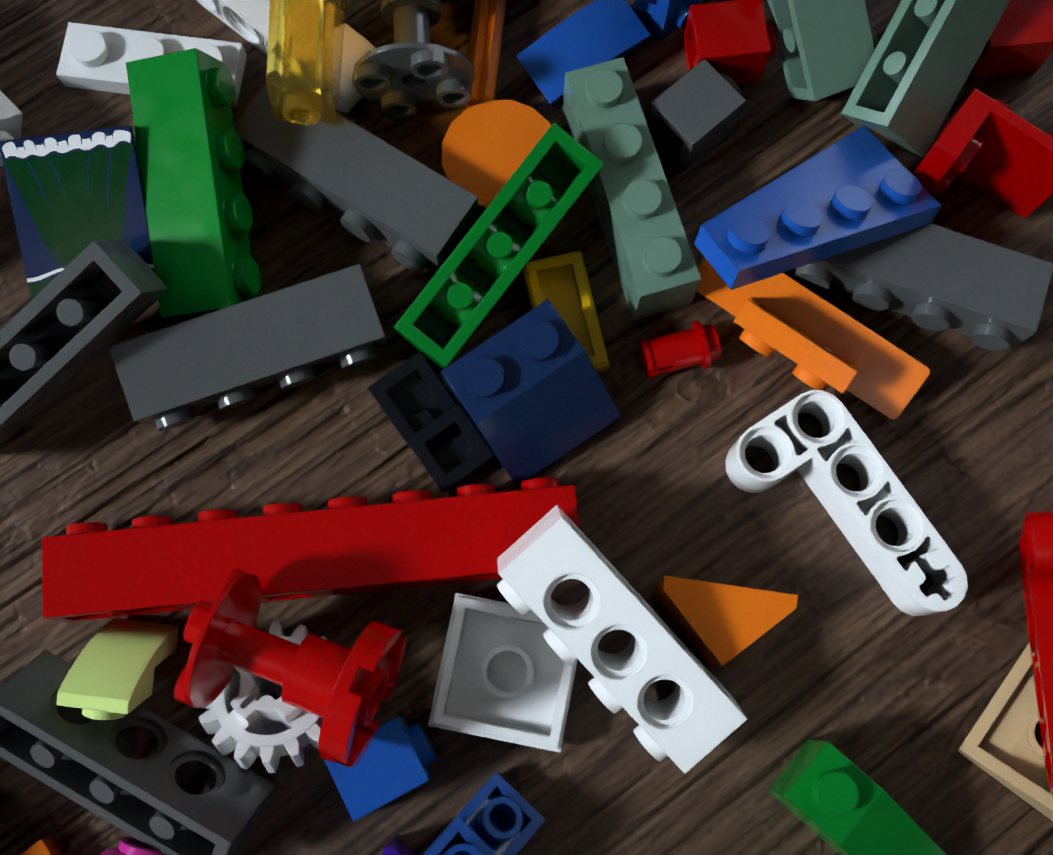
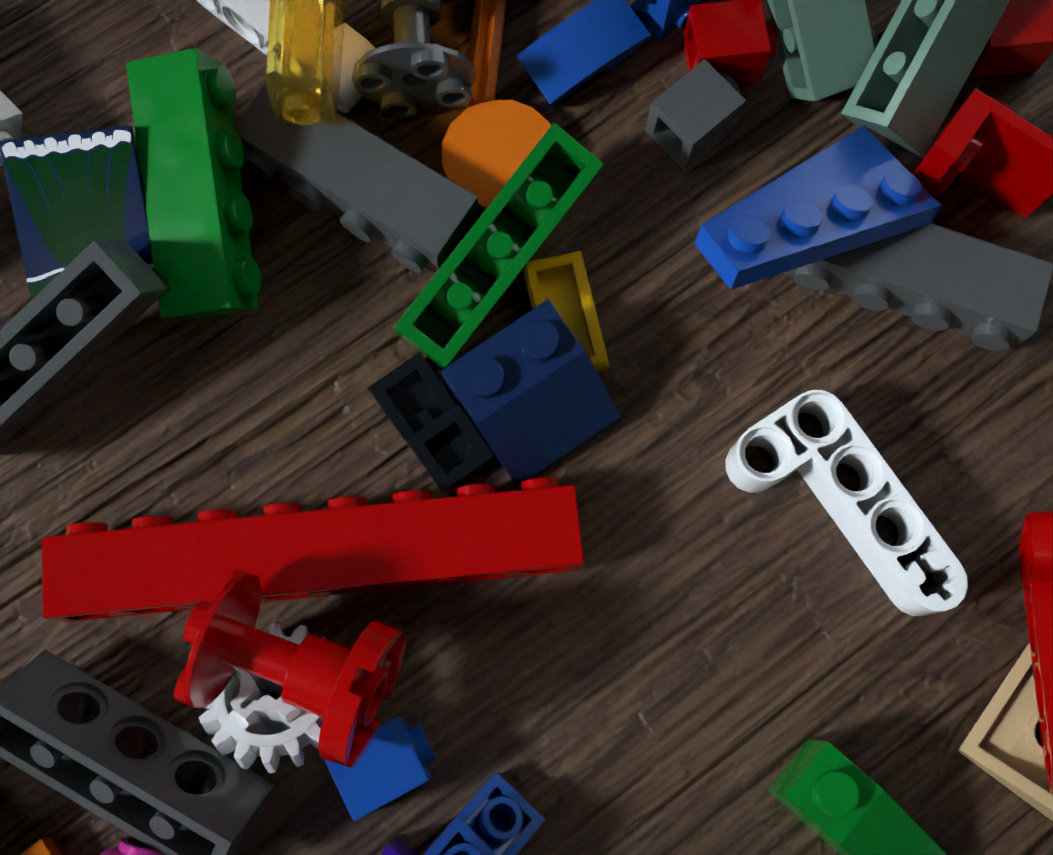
(97, 55): white plate -> none
(117, 668): yellowish green slope -> none
(248, 347): dark grey brick -> none
(501, 677): white plate -> none
(630, 190): sand green brick -> none
(680, 350): red pin -> none
(680, 726): white brick -> none
(722, 617): orange slope -> none
(819, 338): orange bracket -> none

